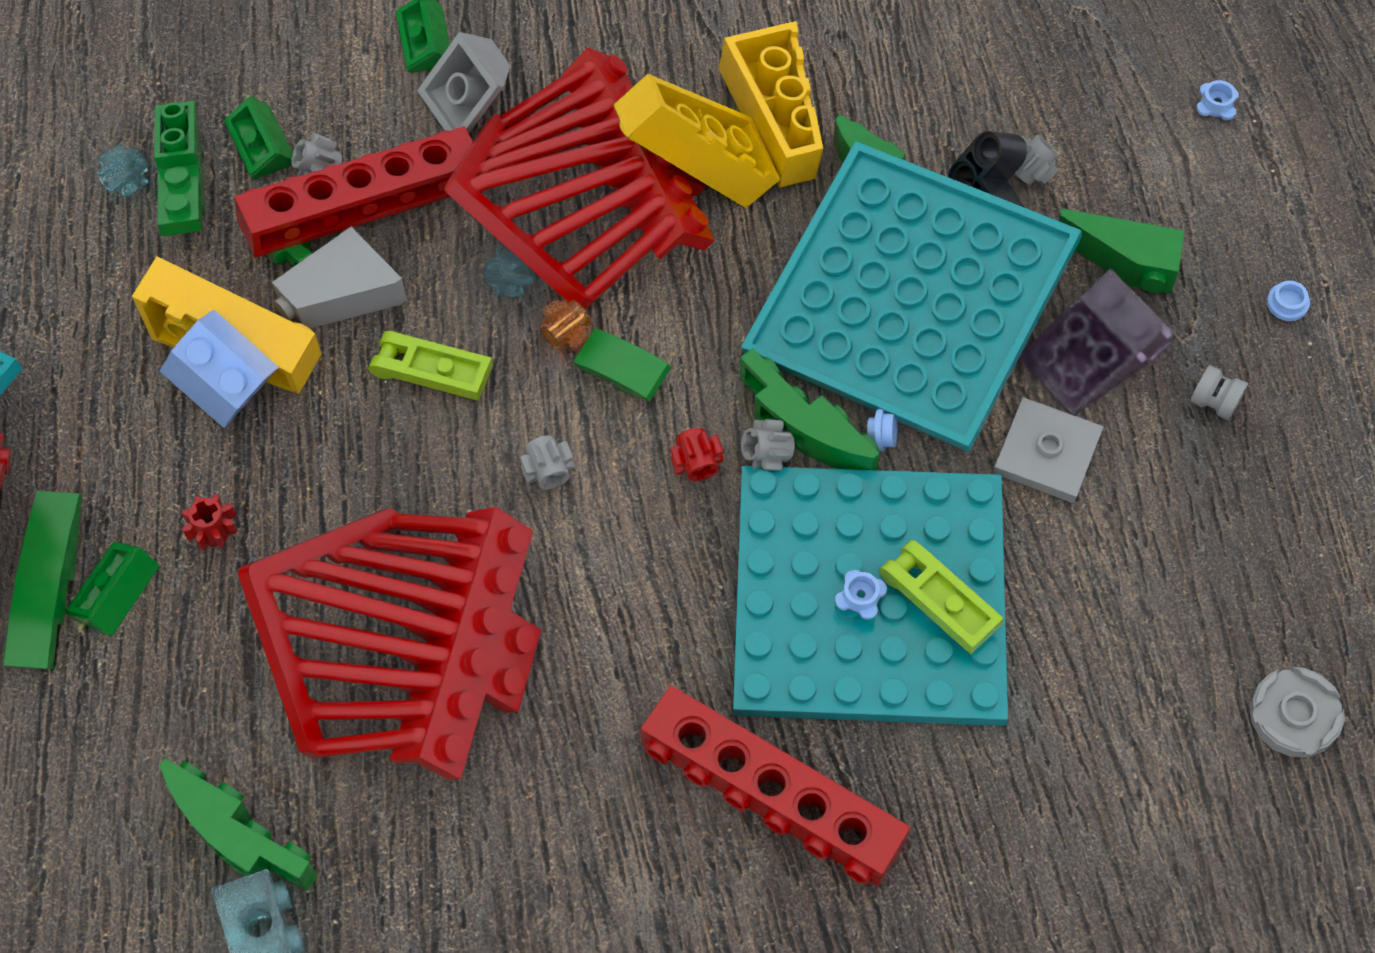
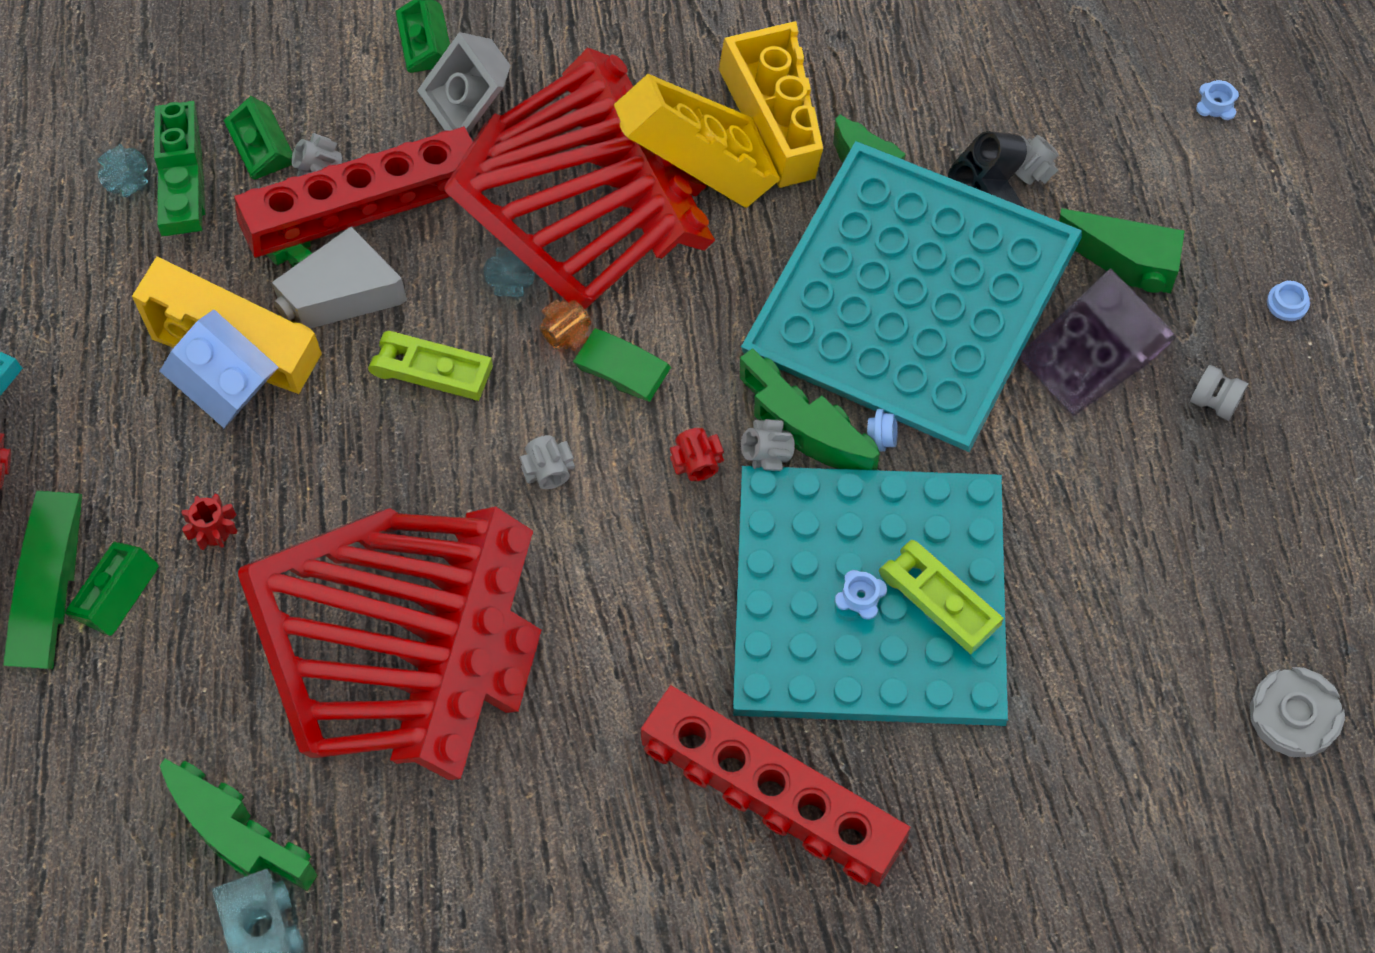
(1048, 450): light grey plate -> none

